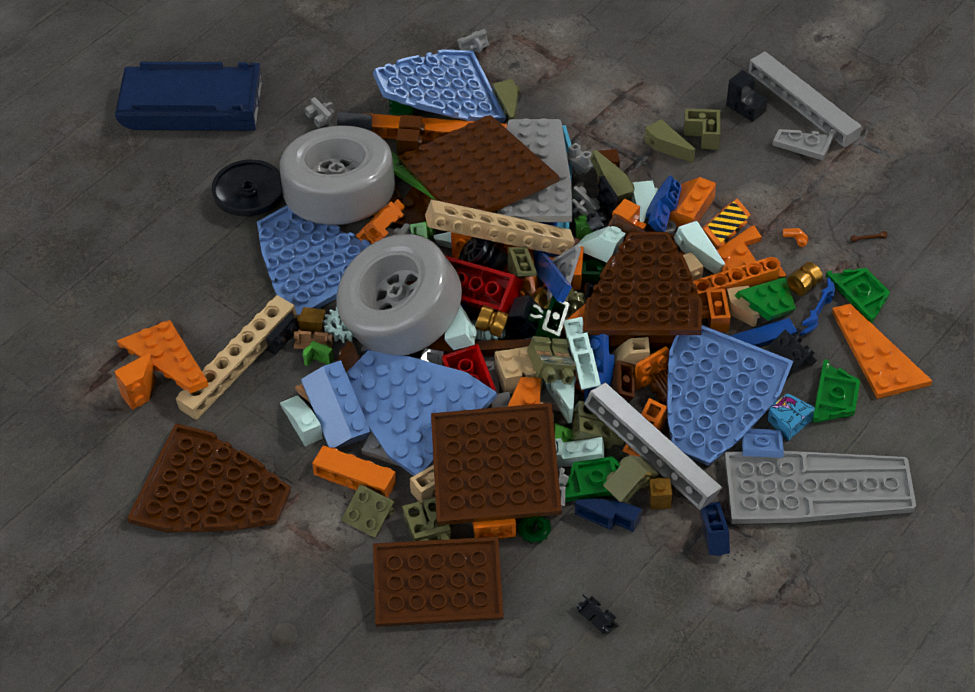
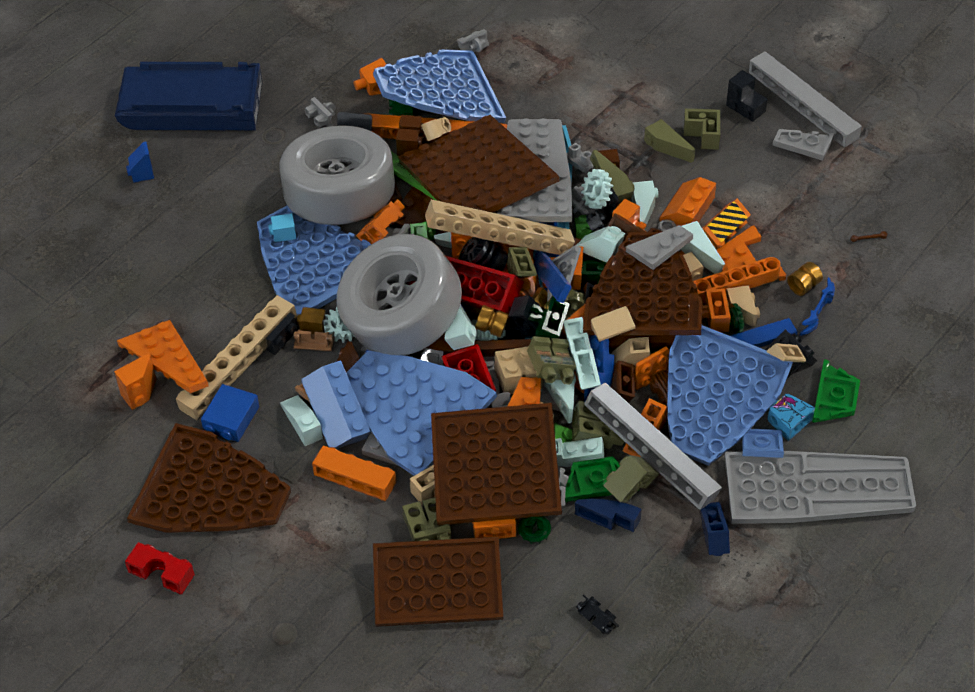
(140, 164): none -> blue slope
(146, 559): none -> red arch
(230, 412): none -> blue brick
(247, 187): black dish -> none
(282, 227): none -> medium azure brick
(318, 352): bright green bracket -> none
(367, 79): none -> orange torso
(368, 511): olive hinge -> none
(436, 128): none -> tan piece
(507, 96): olive slope -> none
(596, 189): none -> light aqua gear
(612, 323): none -> tan slope
(660, 246): none -> light grey wing
(660, 493): pearl gold brick -> none
(663, 203): blue slope -> none
(736, 319): none -> dark green gear
(769, 299): green wing -> none
(787, 352): none -> tan slope
(798, 234): orange arm -> none
(861, 290): green wing -> none
(881, 361): orange wing -> none

